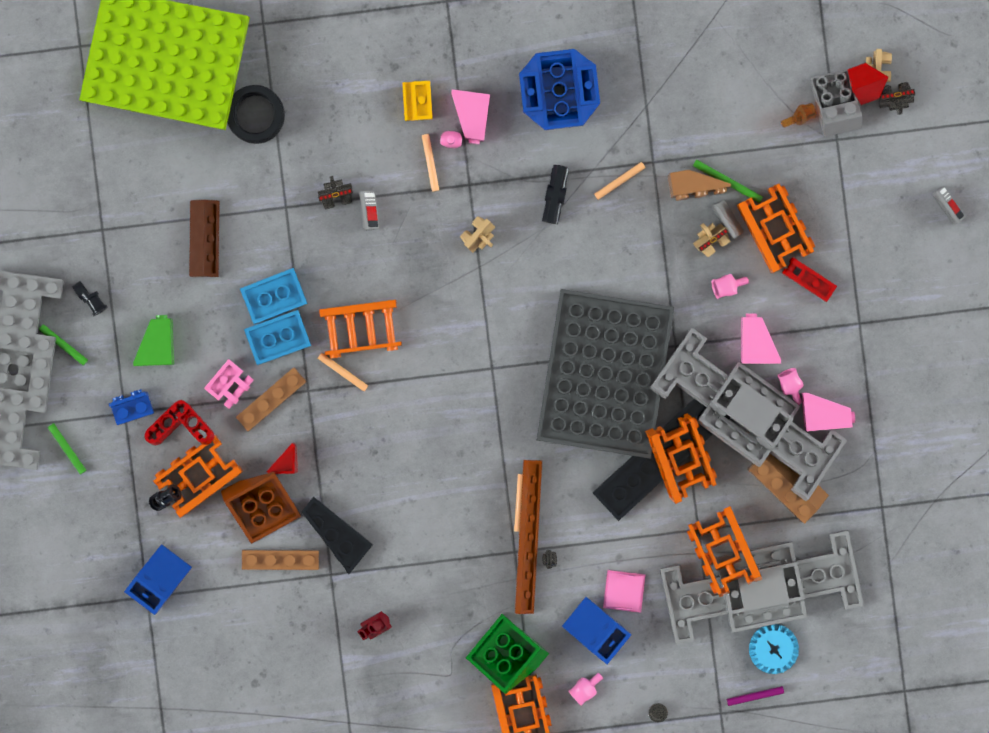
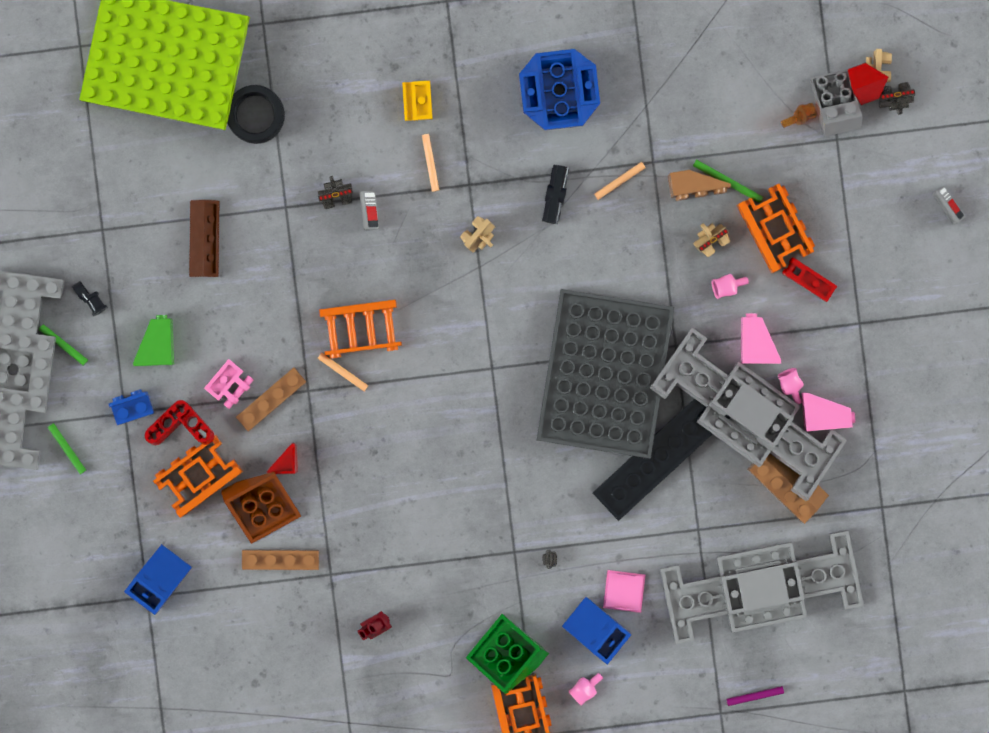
(165, 497): black connector -> none
(273, 296): dark azure plate -> none
(277, 337): dark azure plate -> none
(338, 535): black wing -> none
(451, 139): bright pink piece -> none
(472, 114): bright pink slope -> none
(518, 503): light nougat bar -> none
(528, 537): dark orange plate -> none
(658, 712): clear smoke plate -> none
(668, 464): orange fence -> none
(728, 219): light grey slope -> none
(738, 546): orange fence -> none
(771, 662): medium azure gear -> none

